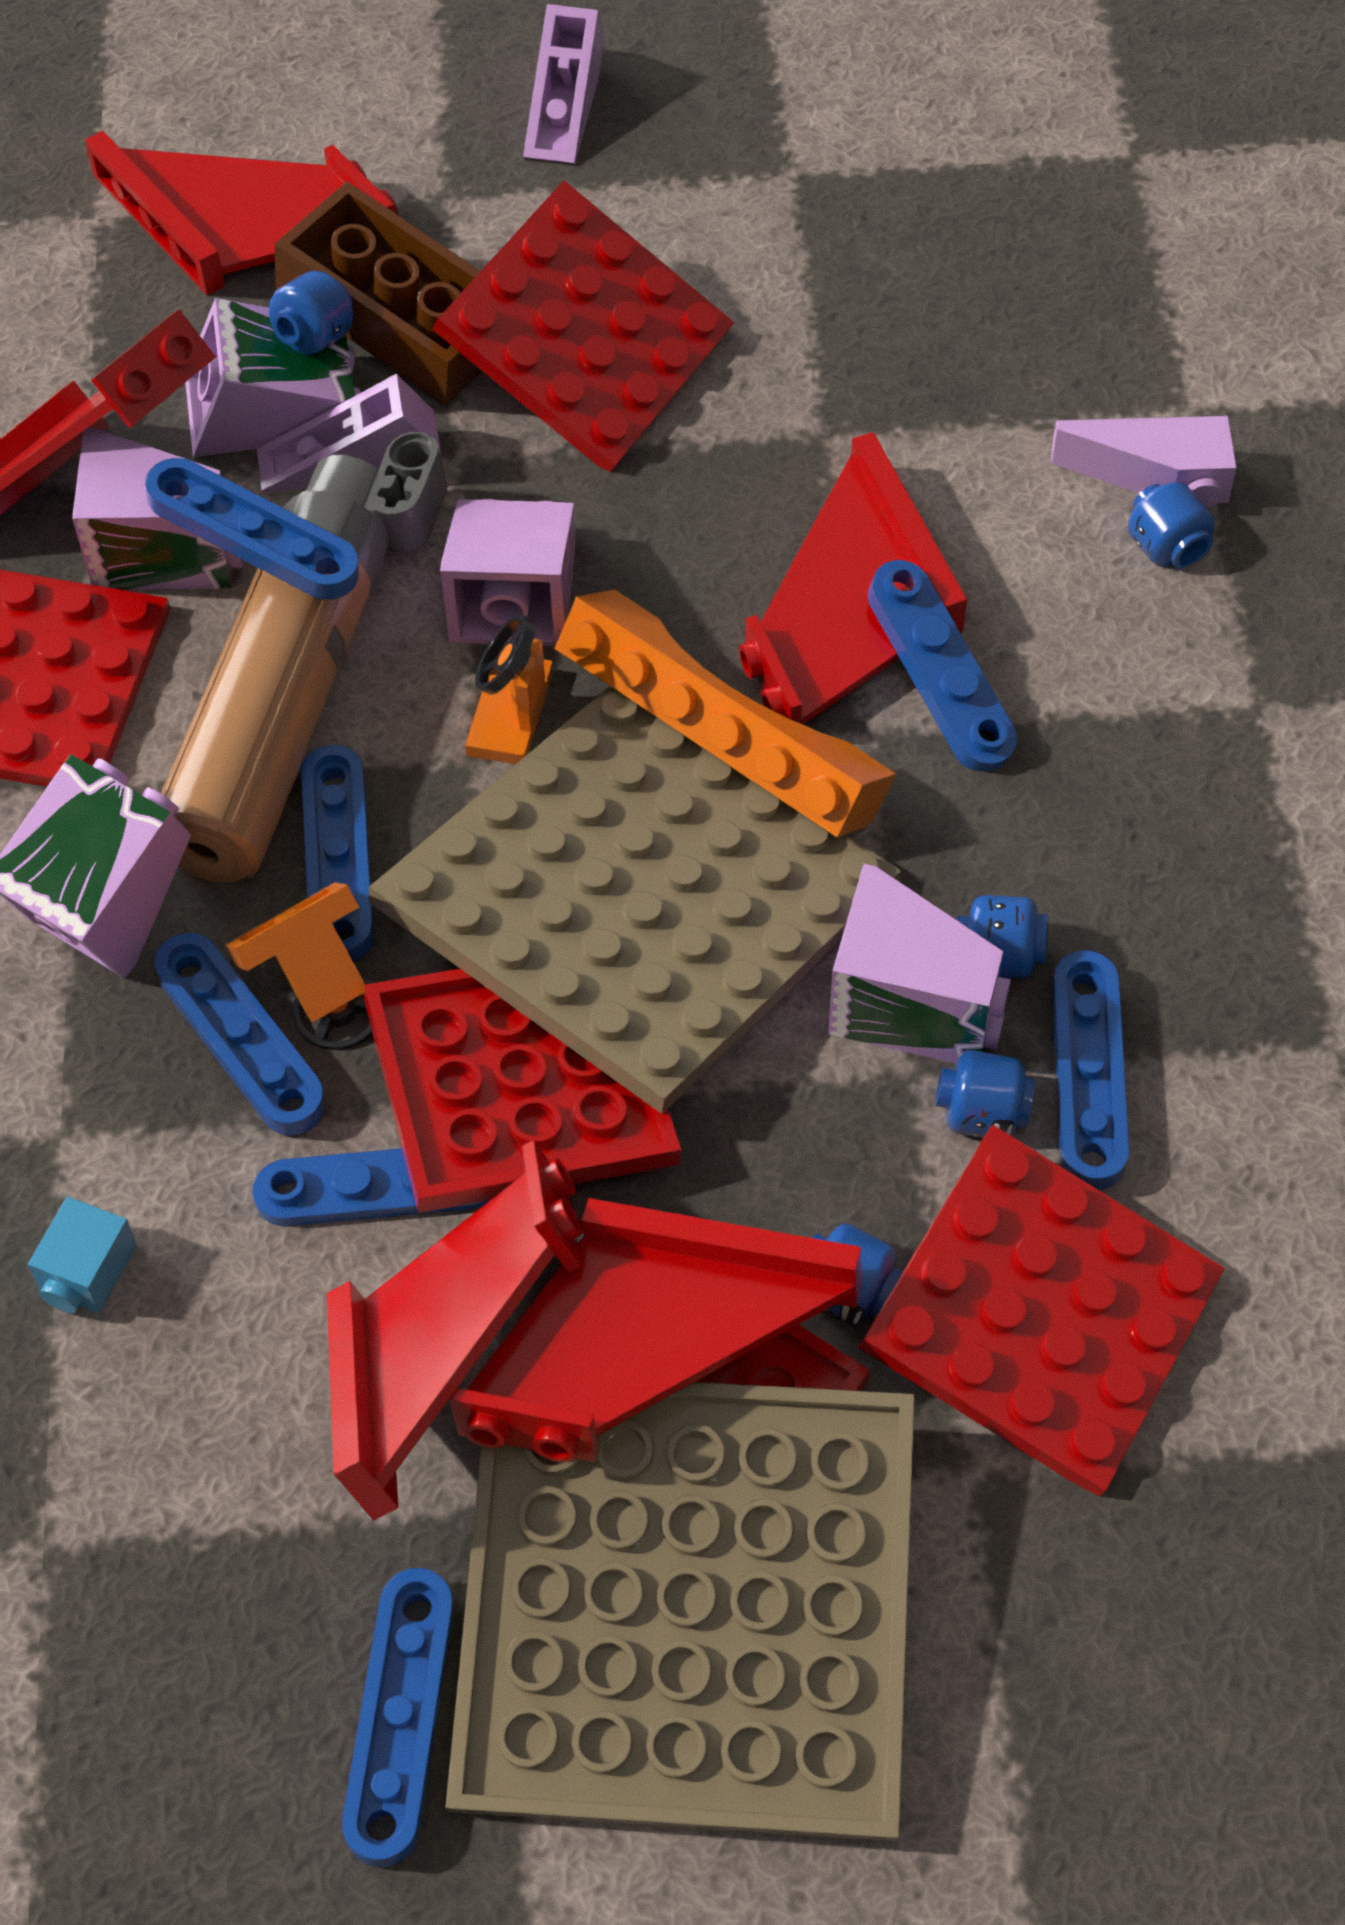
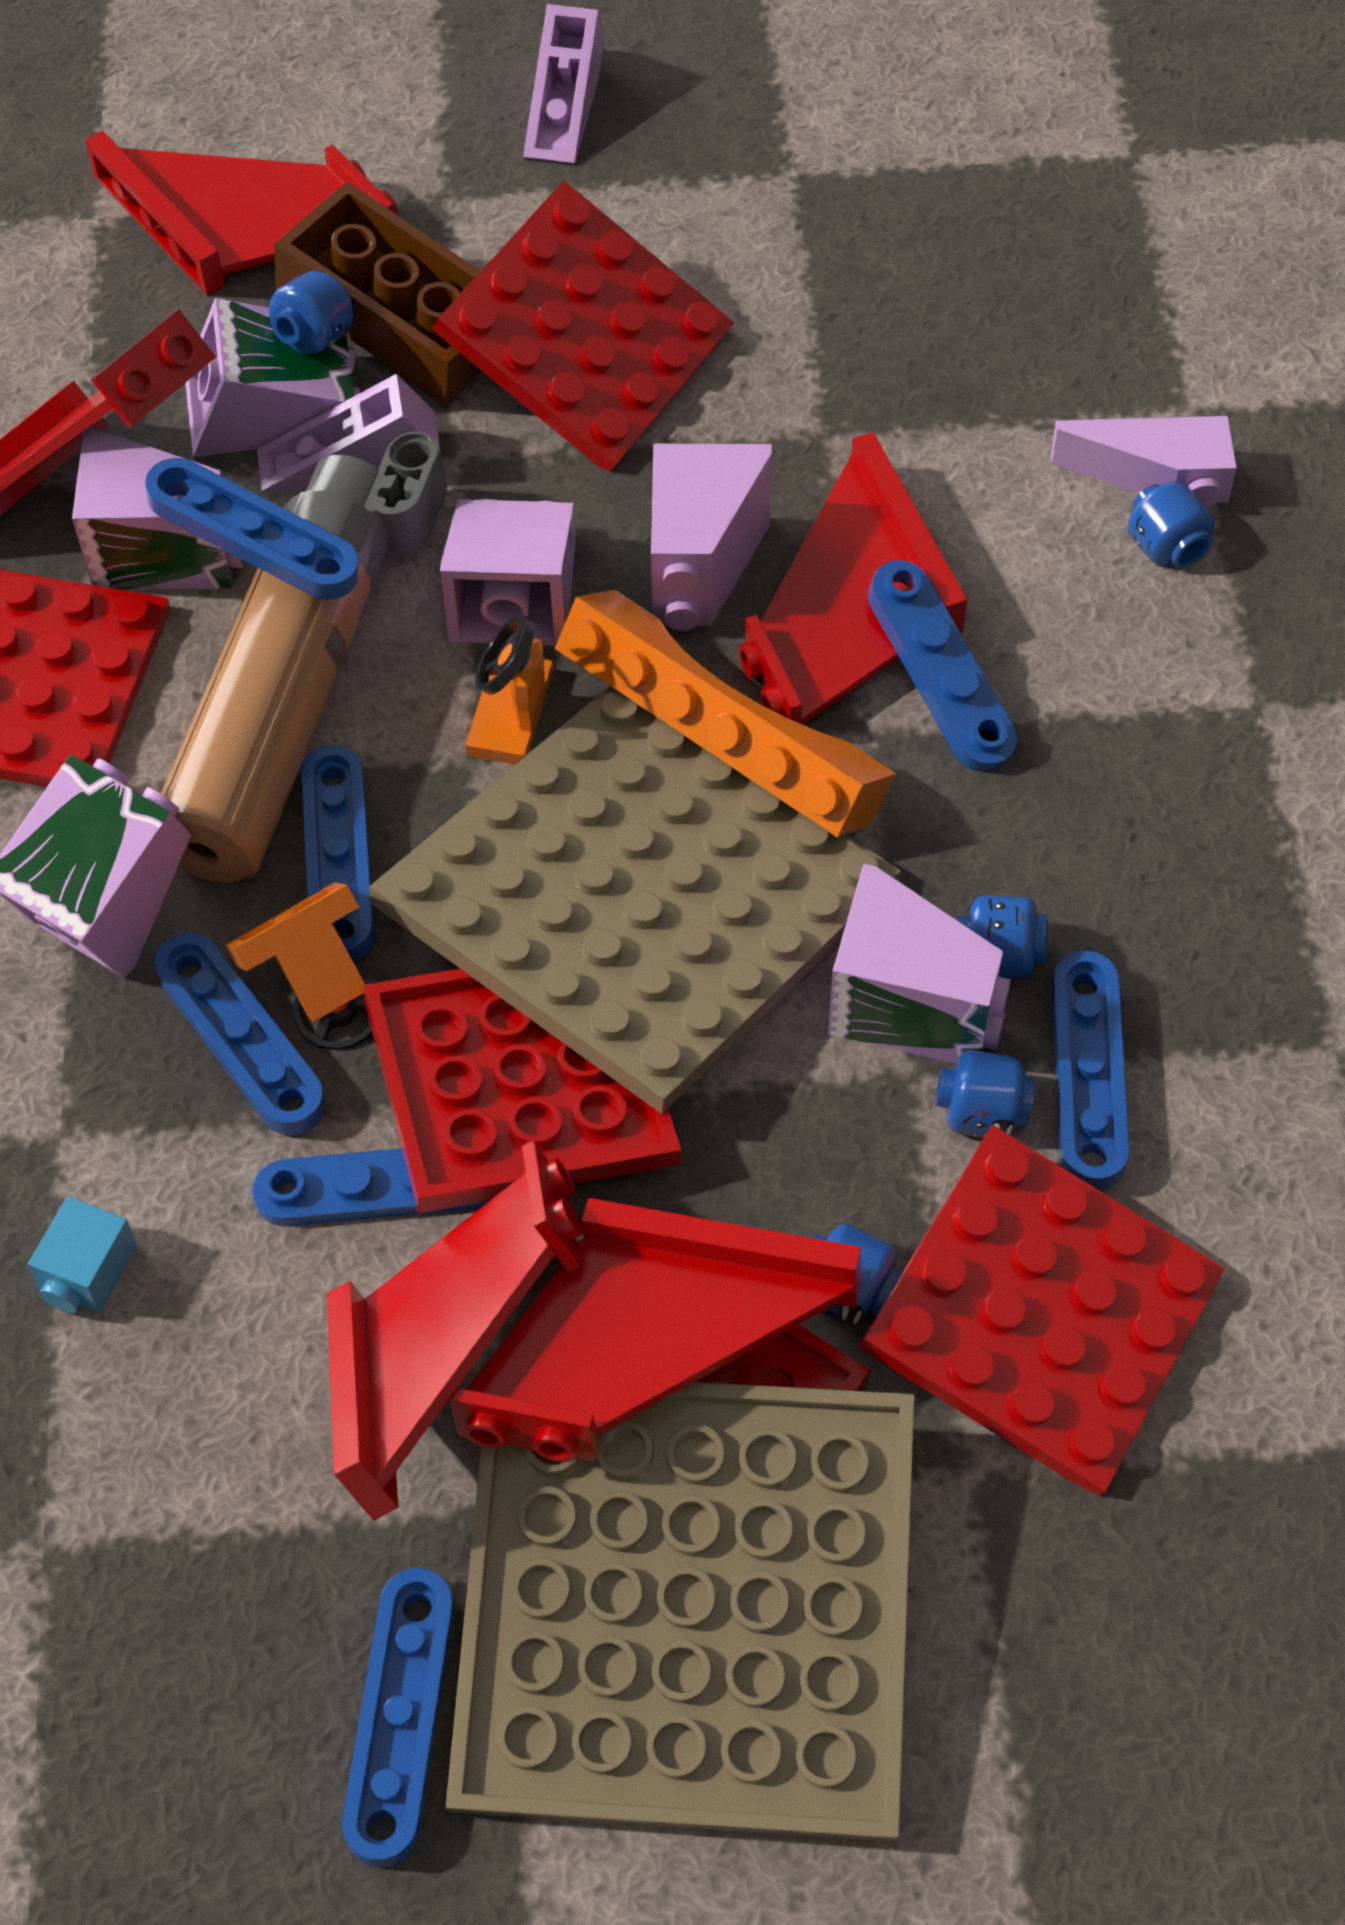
(705, 525): none -> lavender slope

